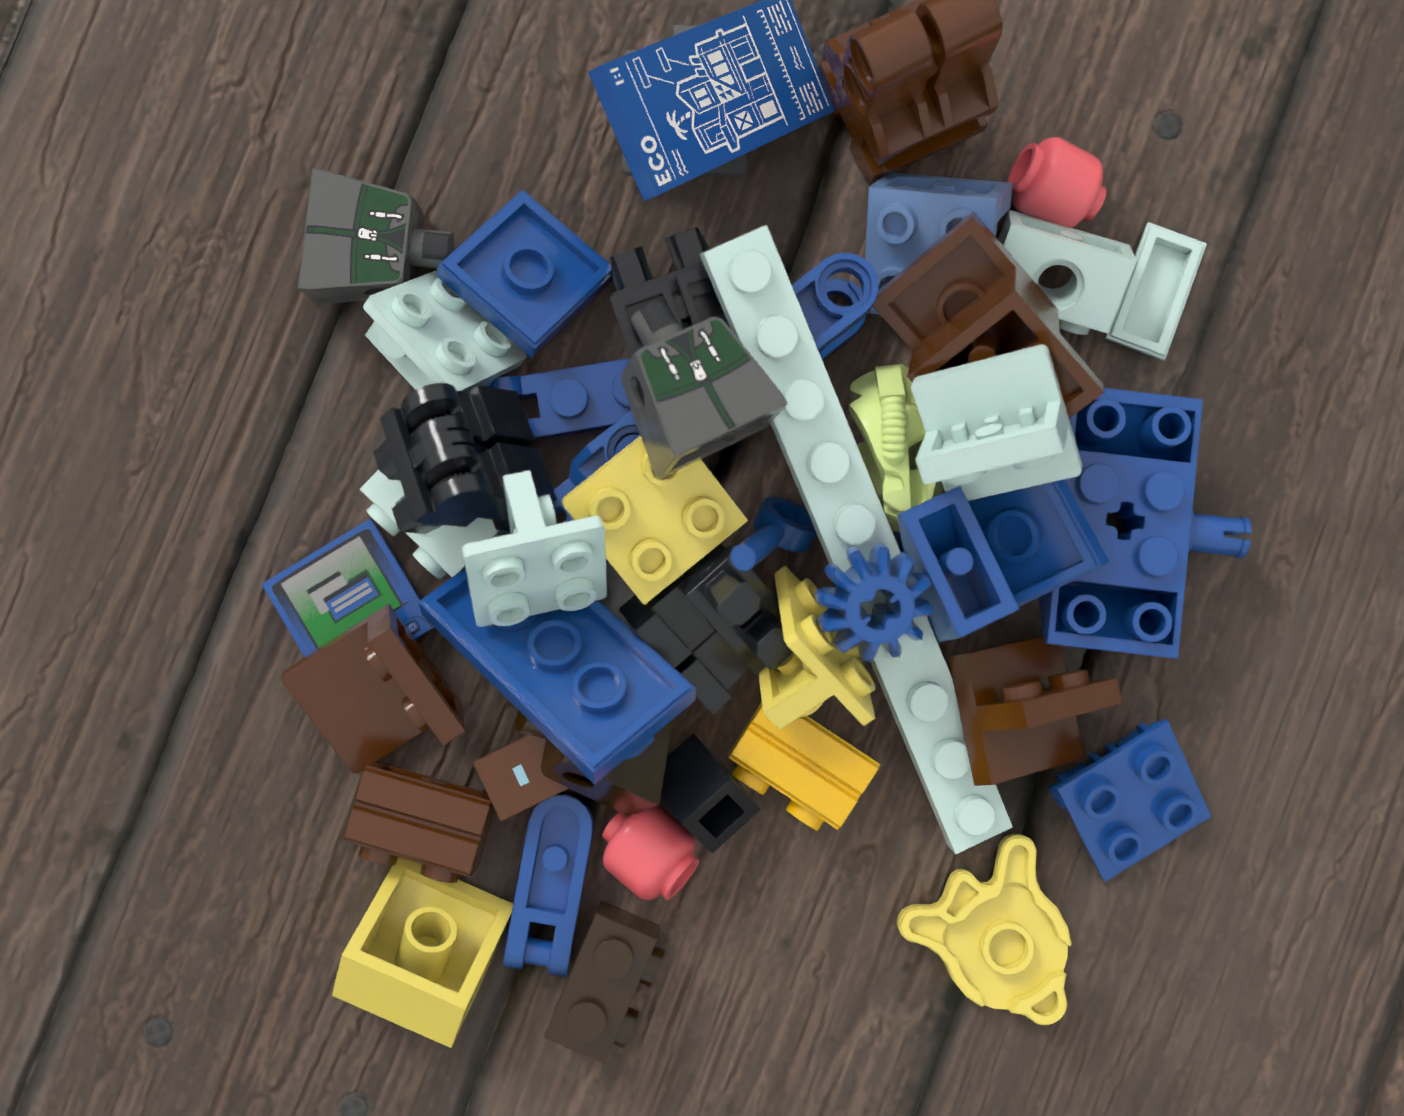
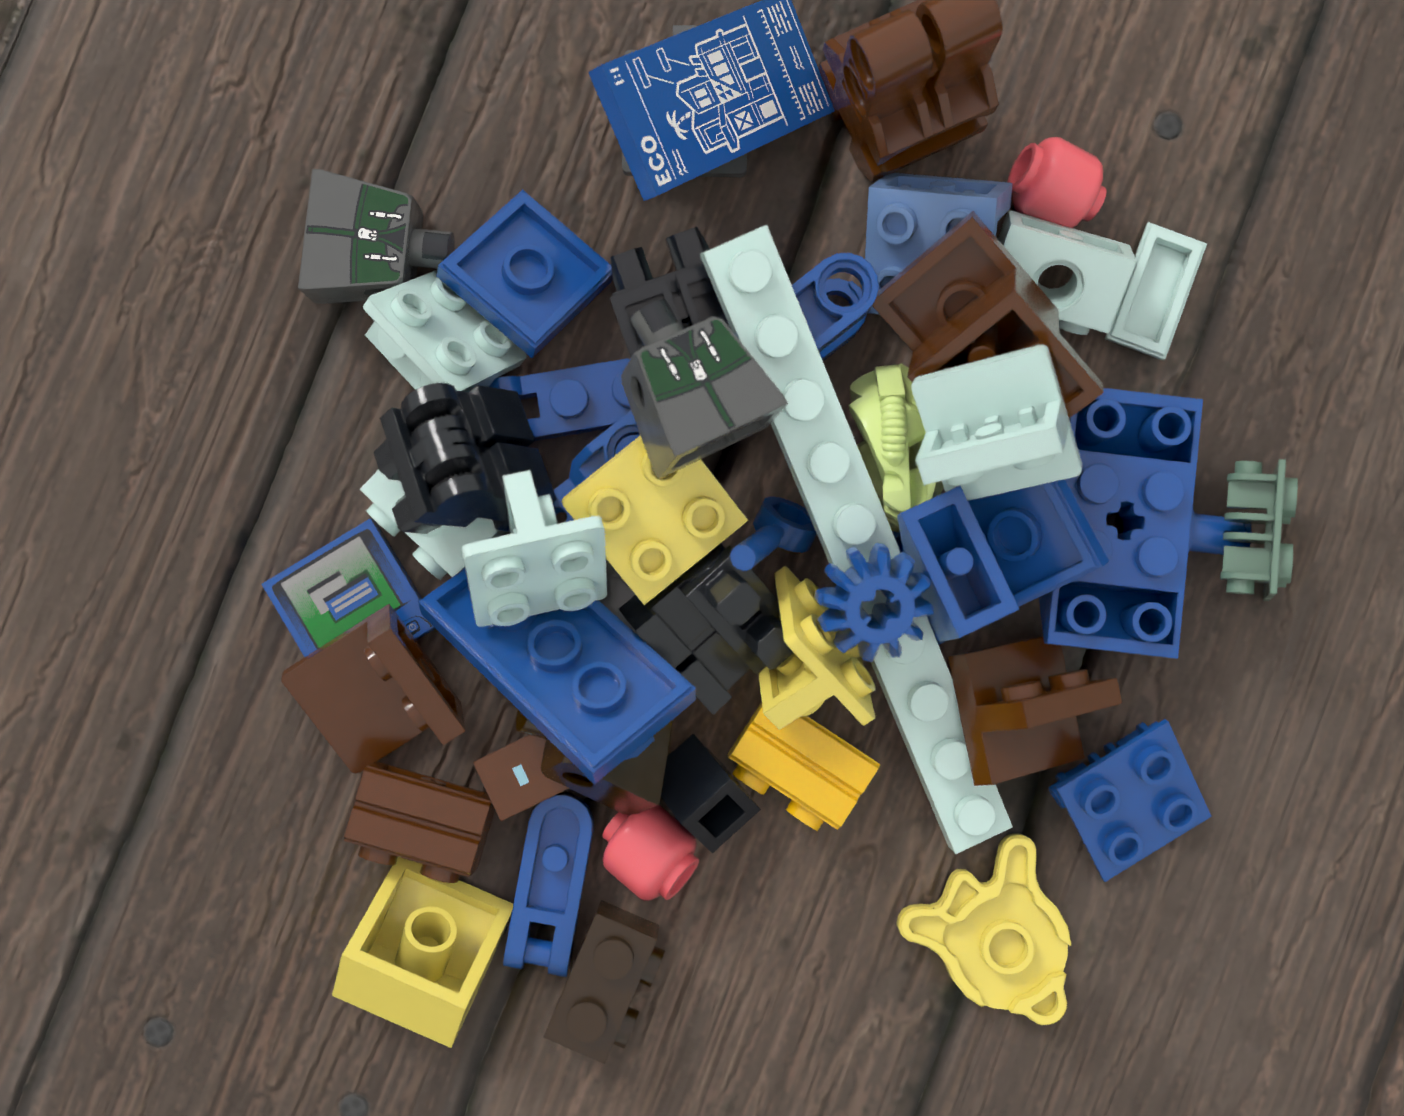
(1274, 562): none -> sand green hinge

